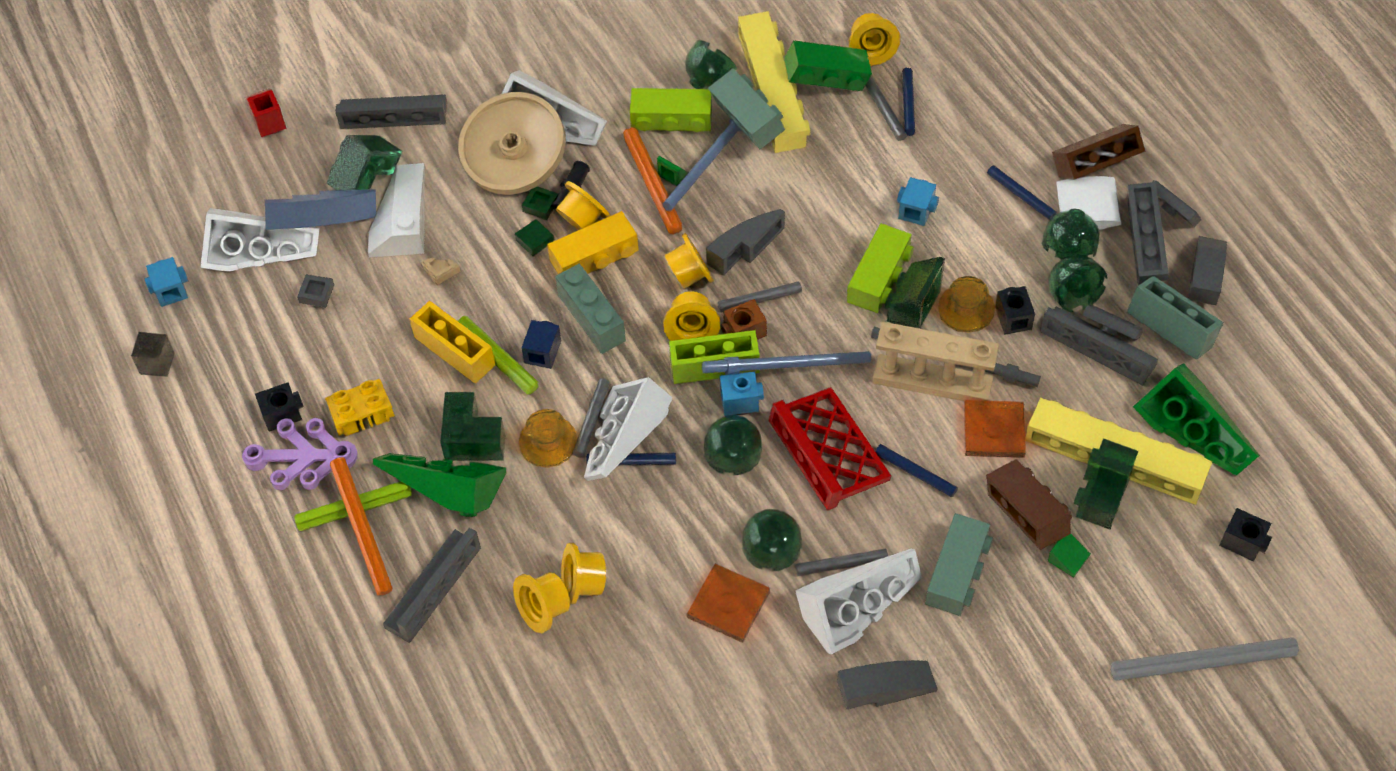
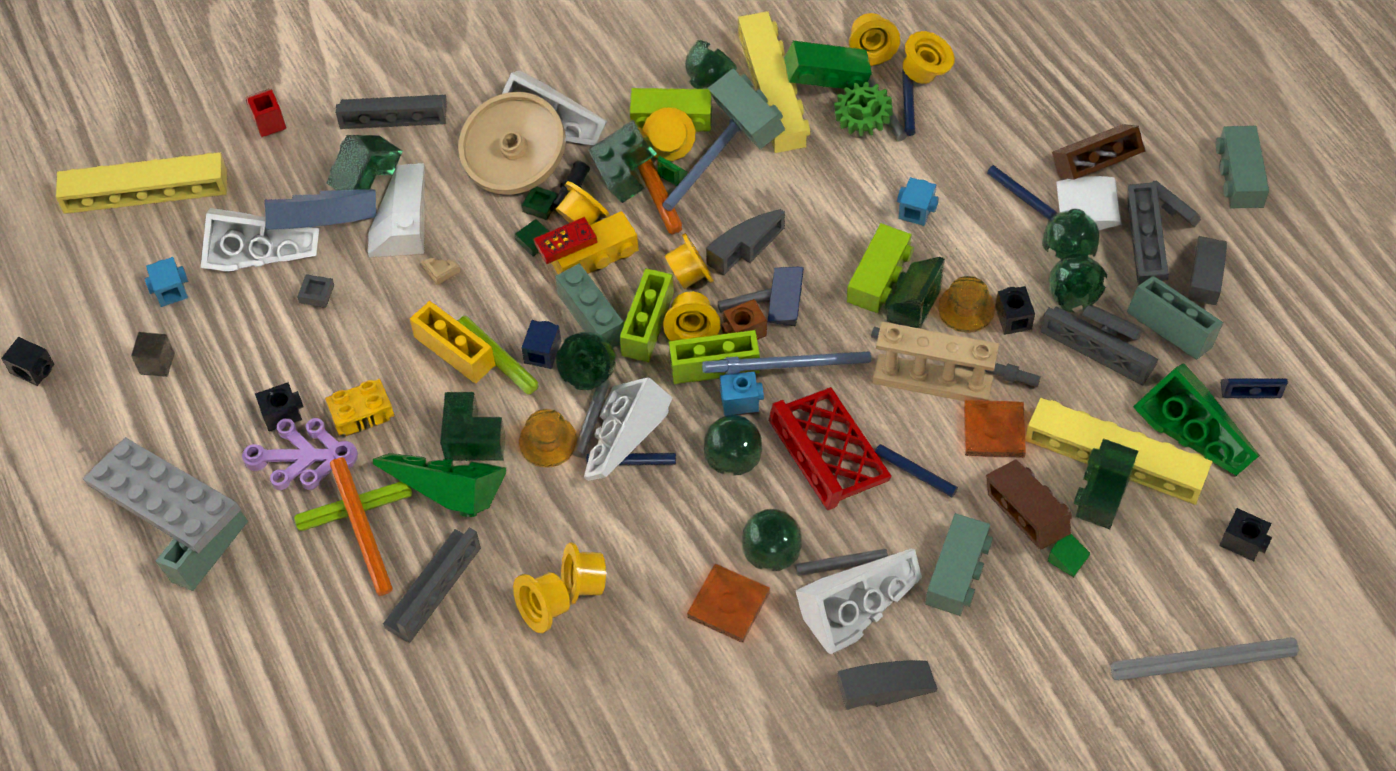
(28, 361): none -> black brick
(141, 183): none -> light yellow brick
(162, 494): none -> light grey plate
(186, 566): none -> sand green brick
(565, 240): none -> red tile
(586, 360): none -> clear green cylinder
(619, 156): none -> clear green brick
(646, 315): none -> lime brick
(670, 133): none -> yellow piece
(785, 295): none -> dark blue slope
(863, 109): none -> bright green gear
(927, 57): none -> yellow piece
(1242, 167): none -> sand green brick
(1253, 387): none -> dark blue slope

